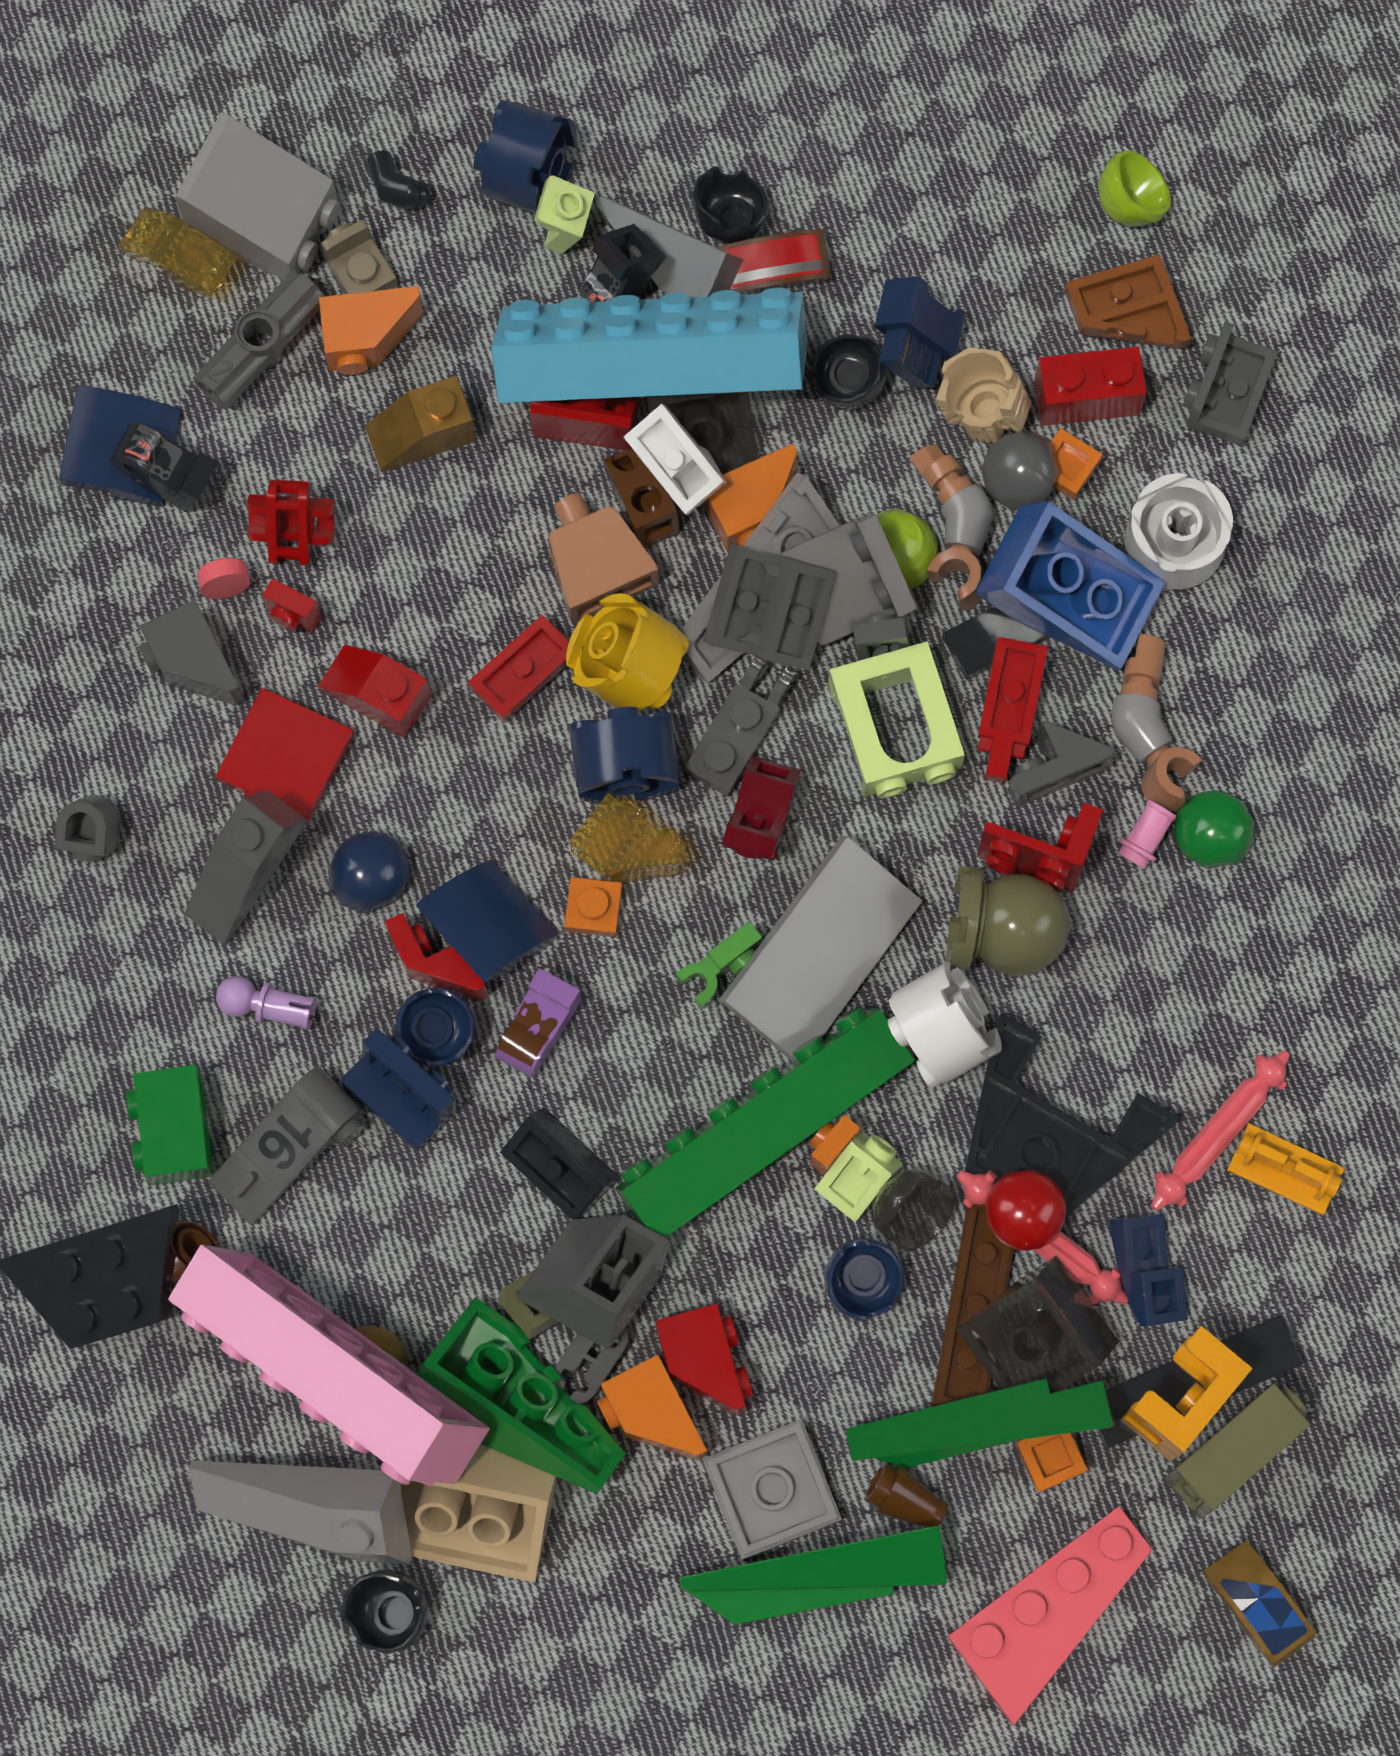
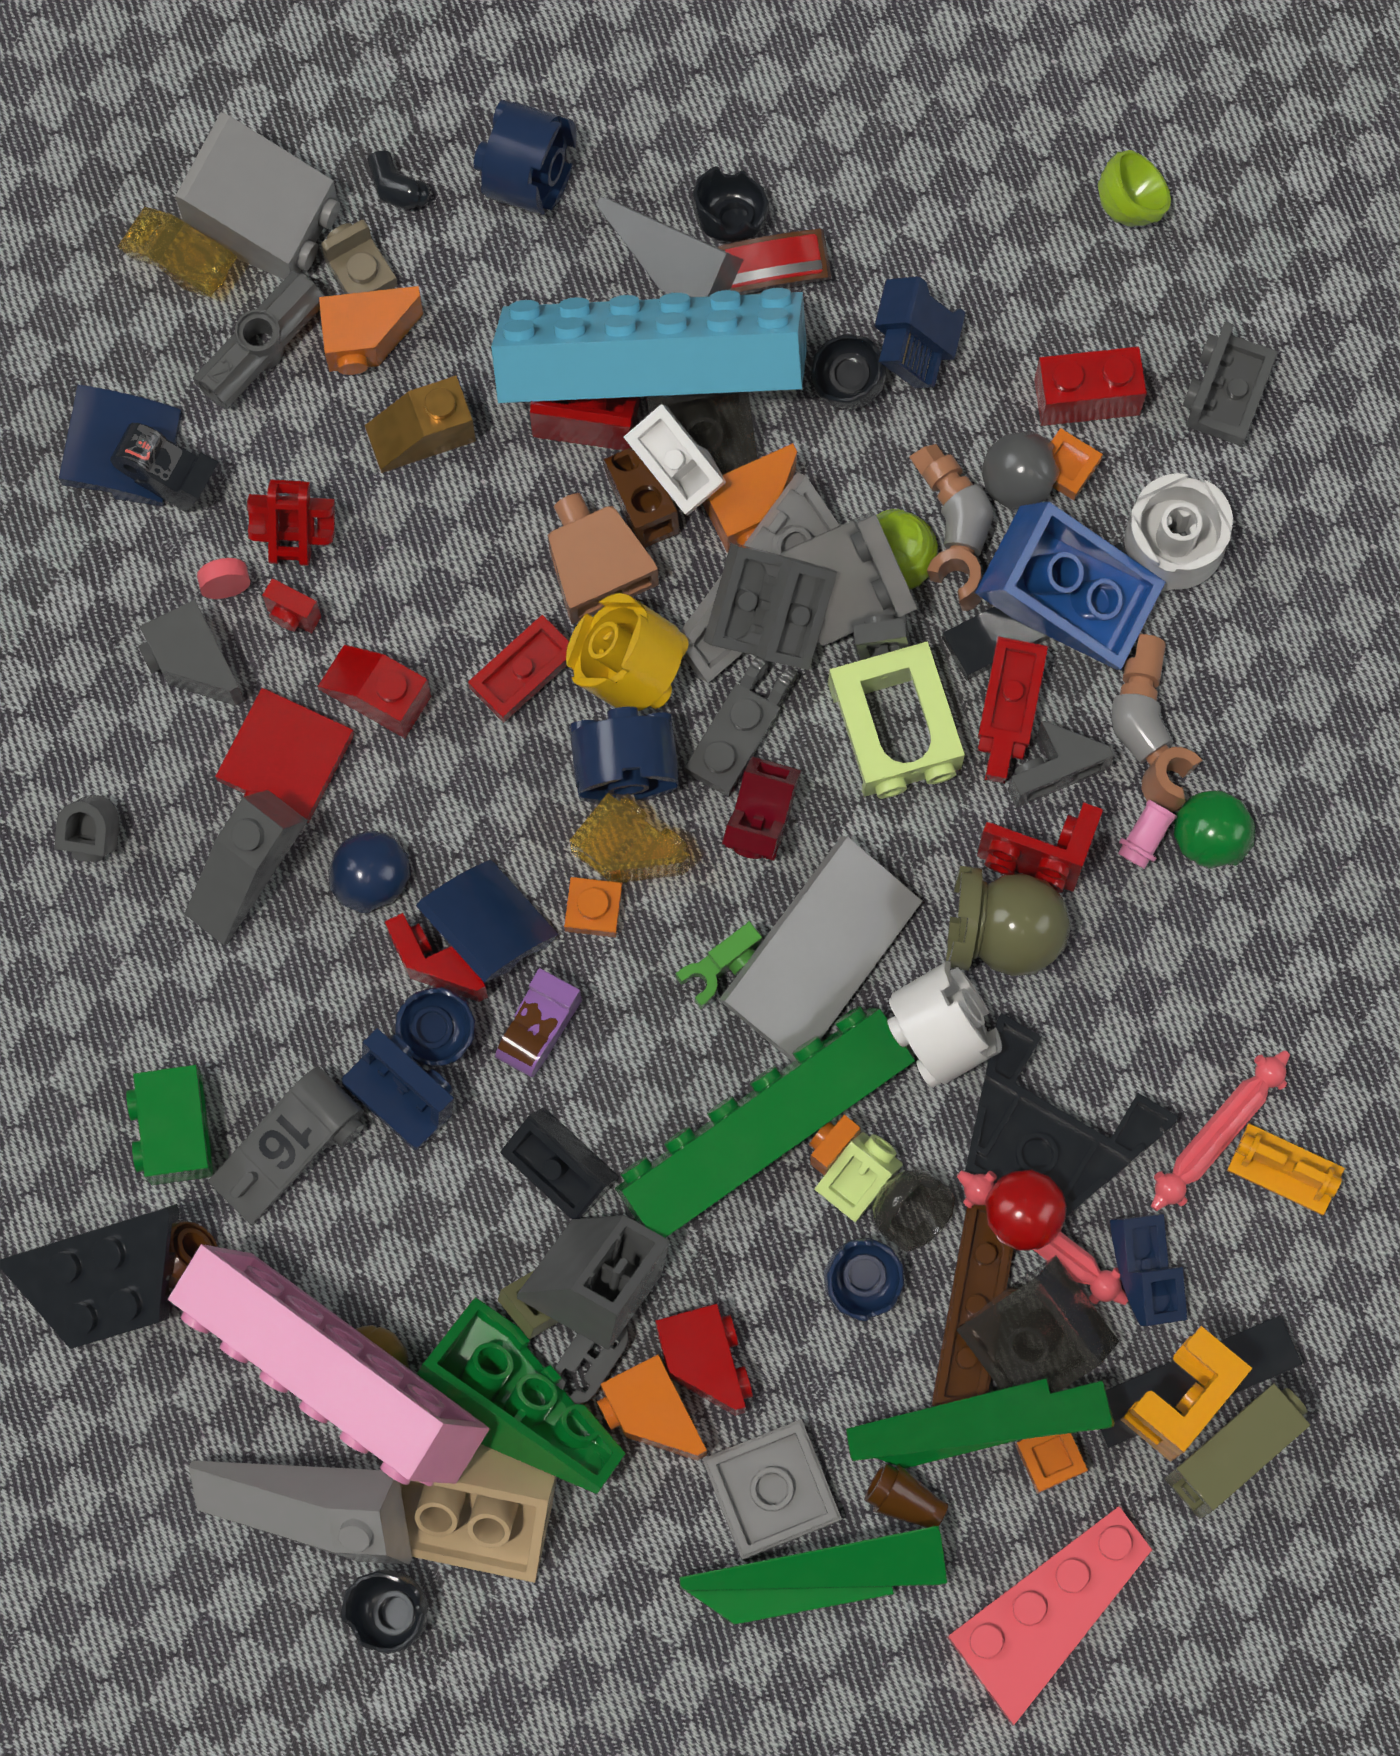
(239, 996): lavender pin -> none
(563, 213): yellowish green bracket -> none
(614, 271): black leg -> none
(982, 394): tan hair -> none
(1129, 305): dark orange wing -> none
(1260, 1603): slope -> none

